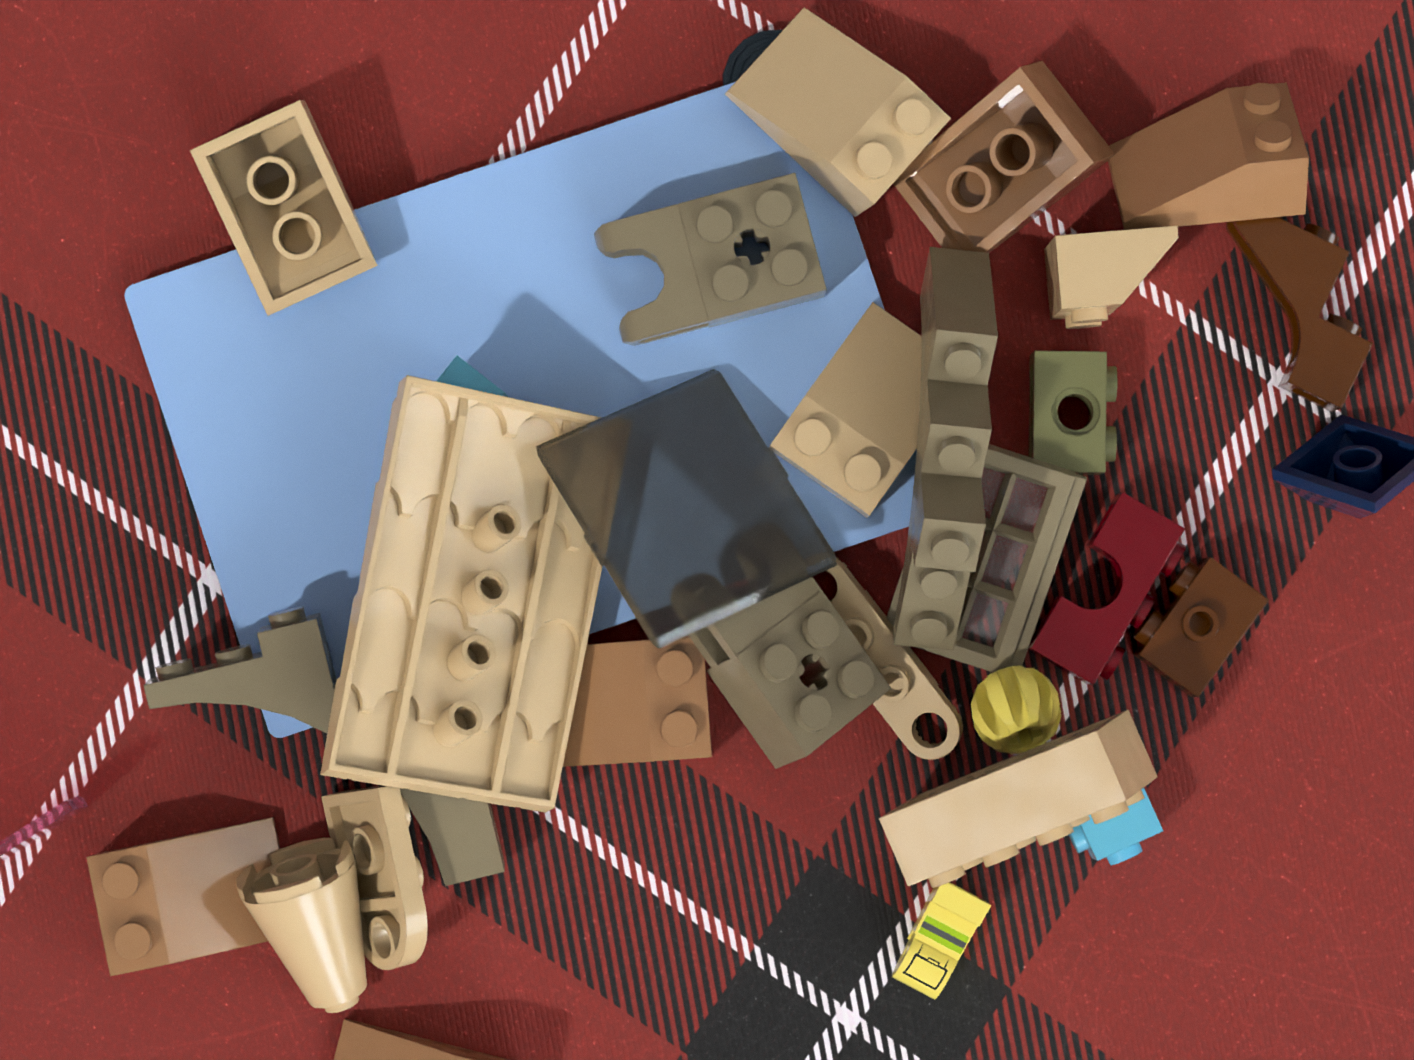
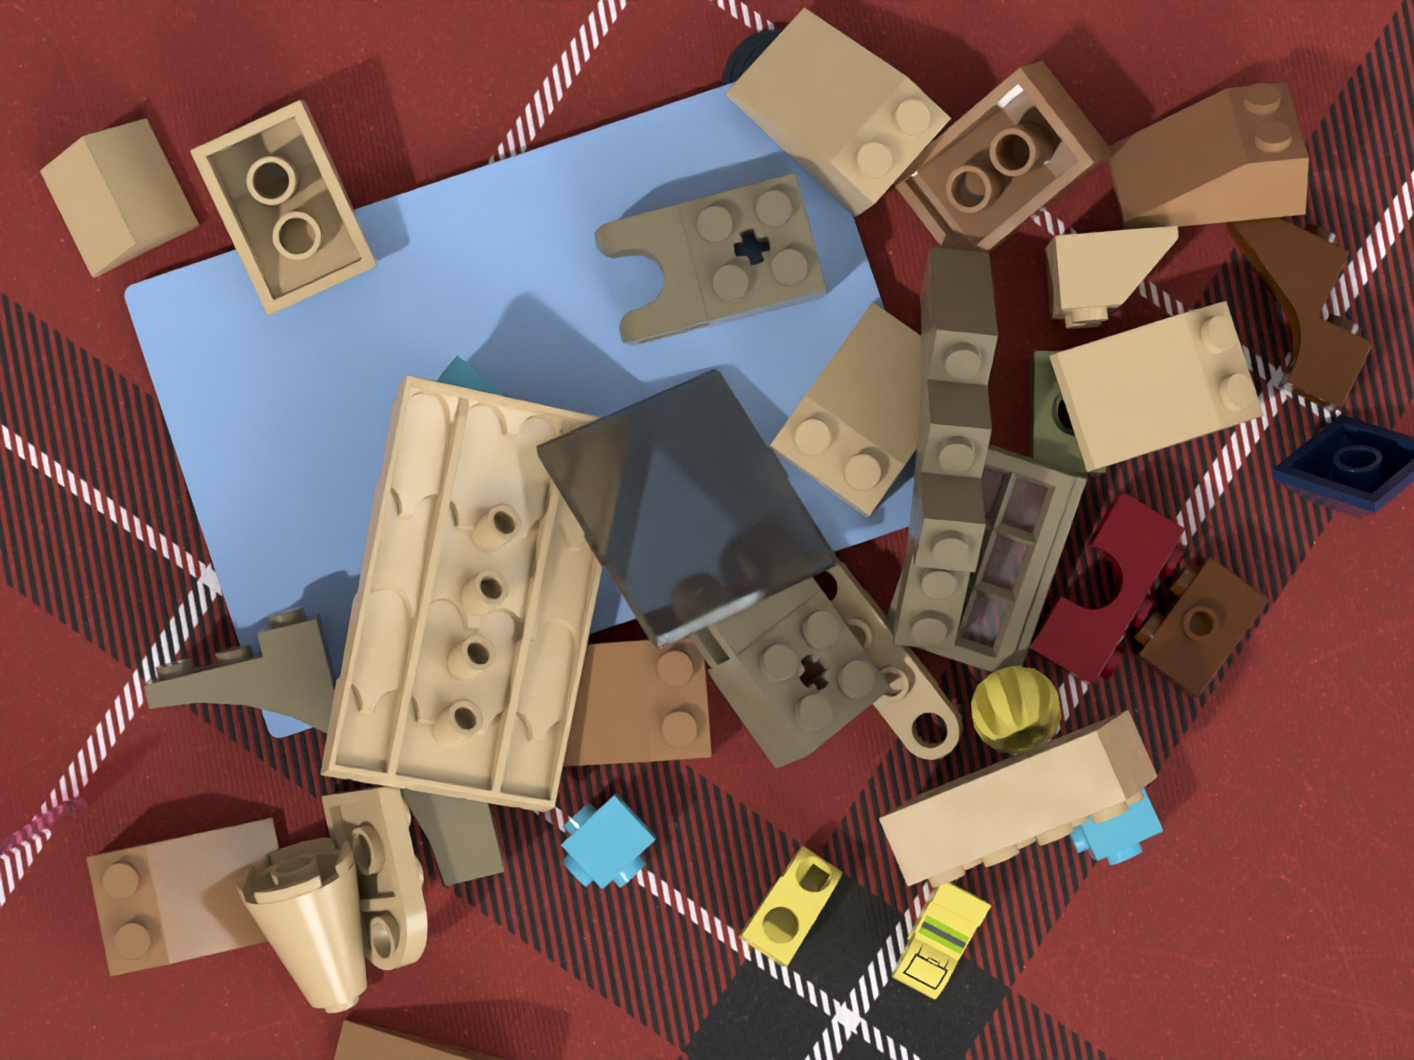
(118, 195): none -> tan slope
(606, 843): none -> medium azure brick
(791, 906): none -> light yellow leg
(1156, 386): none -> tan slope

